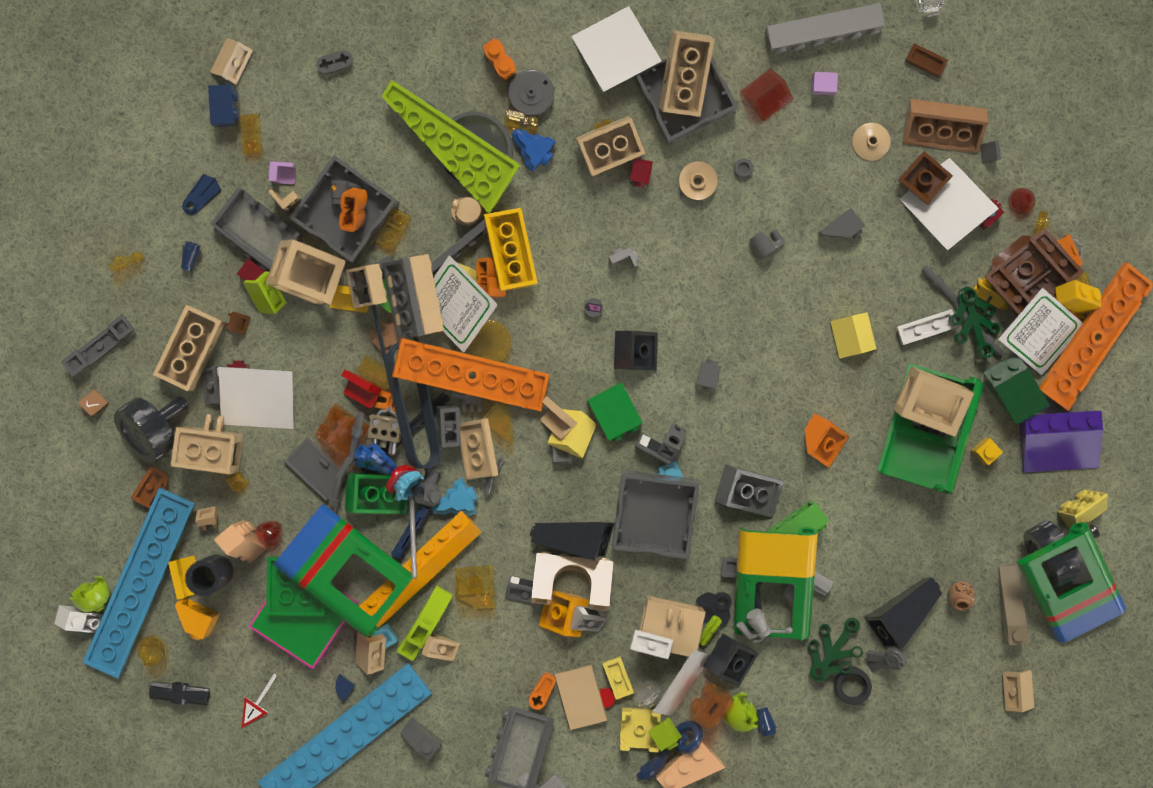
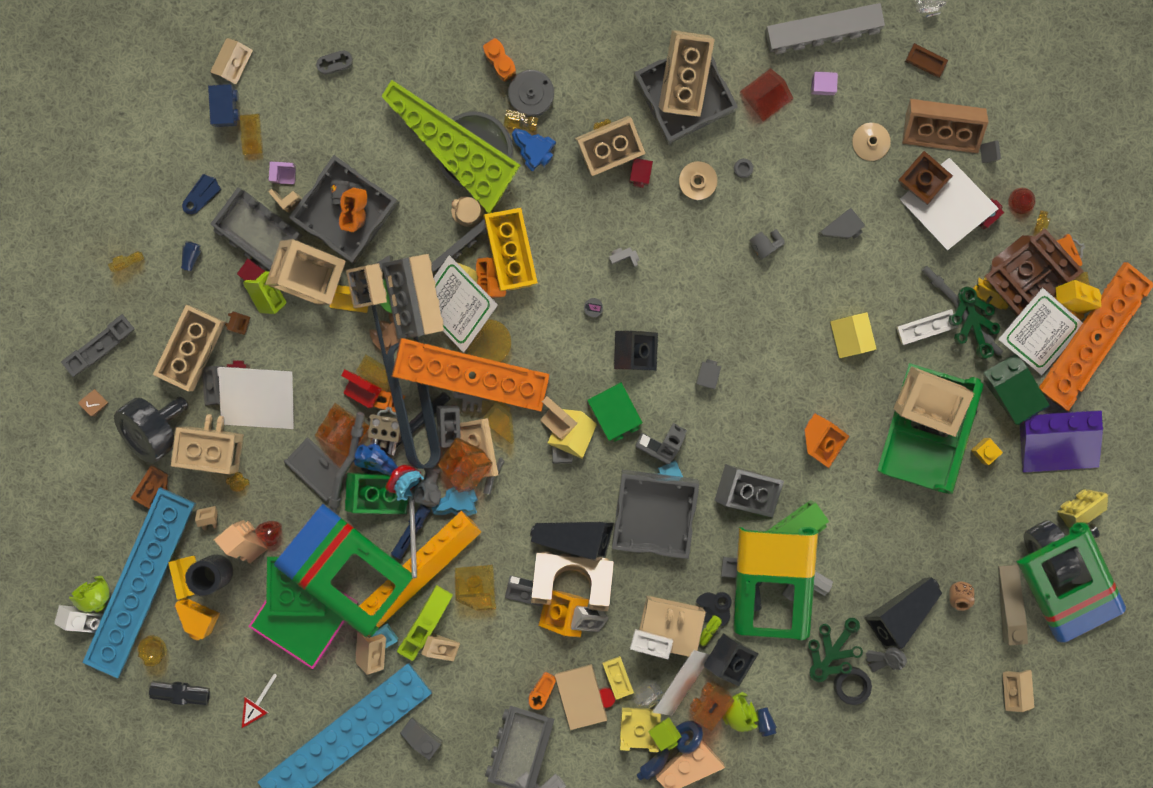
(343, 686): dark blue tile -> none
(393, 229): clear yellow slope -> none
(464, 465): none -> clear orange slope
(616, 48): white sticker -> none
(761, 629): light grey piece -> none

